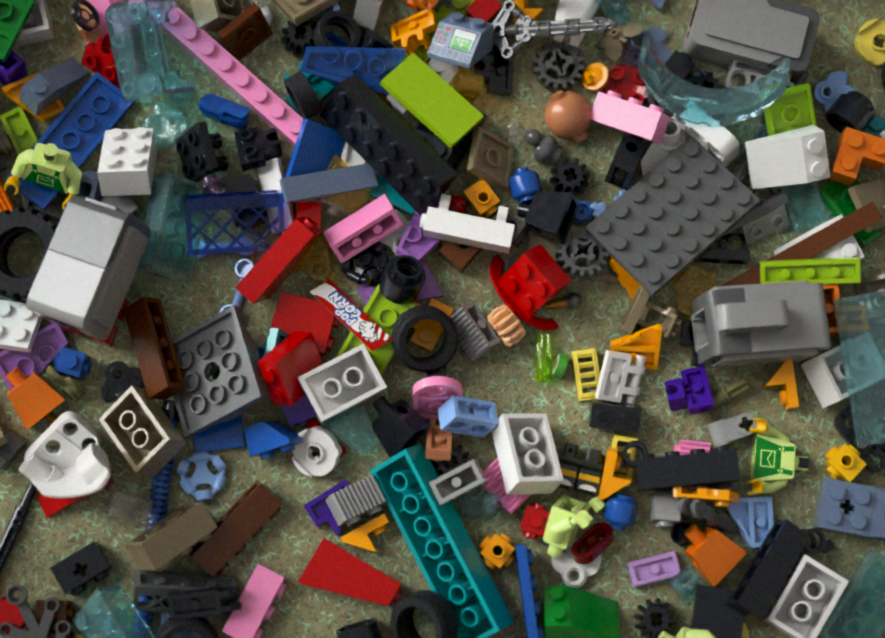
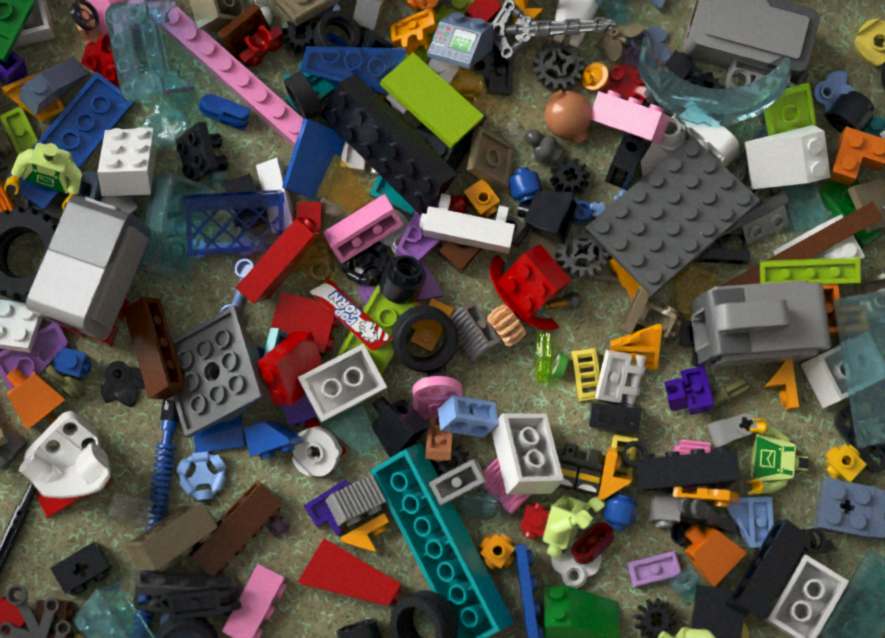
(142, 431): dark tan brick -> none
(211, 184): clear purple plate -> none
(256, 147): black plate -> none
(260, 45): none -> red plate
(278, 527): none -> plate
(328, 183): sand blue tile -> none

